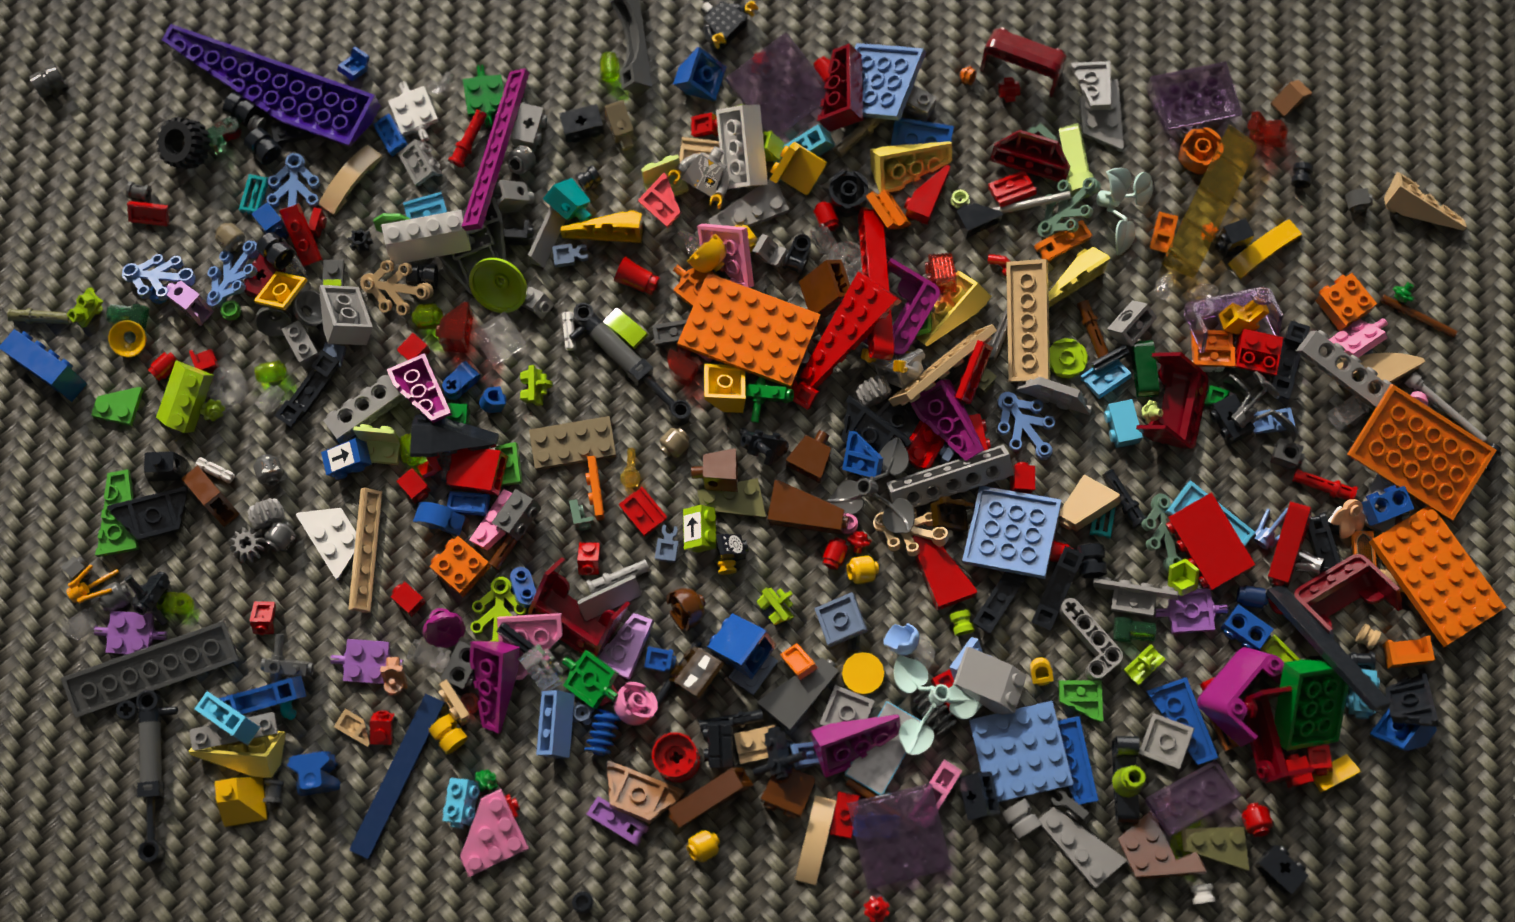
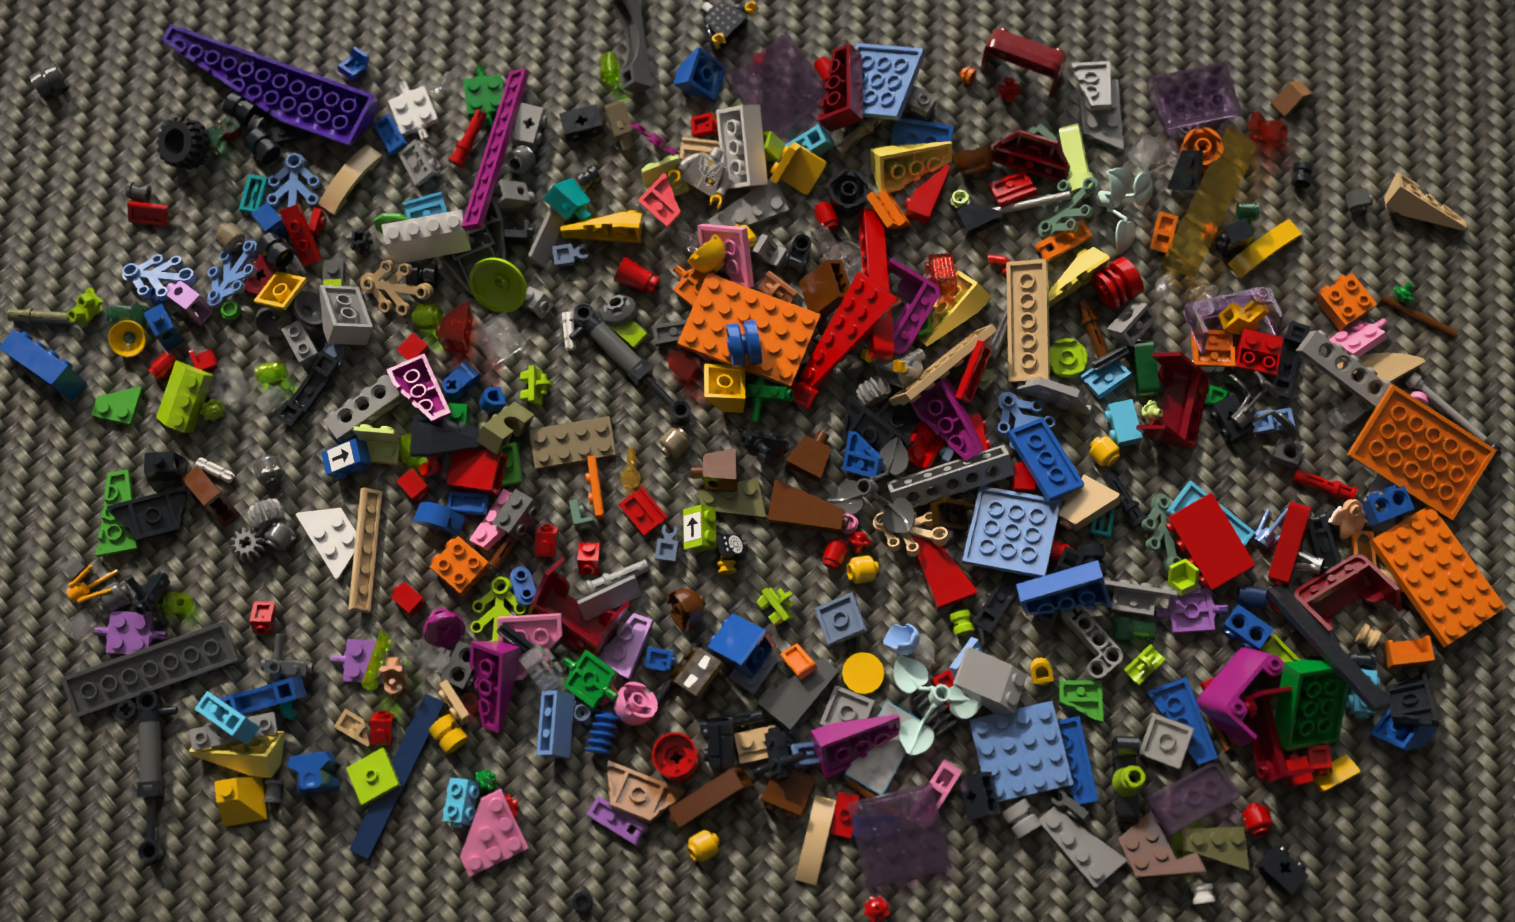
(162, 323): none -> blue torso
(373, 776): none -> lime plate
(377, 660): none -> clear neon green plate
(499, 429): none -> olive arch
(546, 540): none -> red bracket
(619, 314): none -> dark grey piece
(655, 139): none -> magenta plant
(740, 344): none -> blue wheel
(777, 288): none -> nougat hips
(974, 161): none -> reddish brown cylinder
(1045, 459): none -> blue plate
(1065, 590): none -> blue wedge
(1104, 451): none -> yellow head
(1117, 283): none -> red wheel
(1151, 153): none -> clear slope
(1188, 171): none -> black wing
(1246, 210): none -> clear green piece

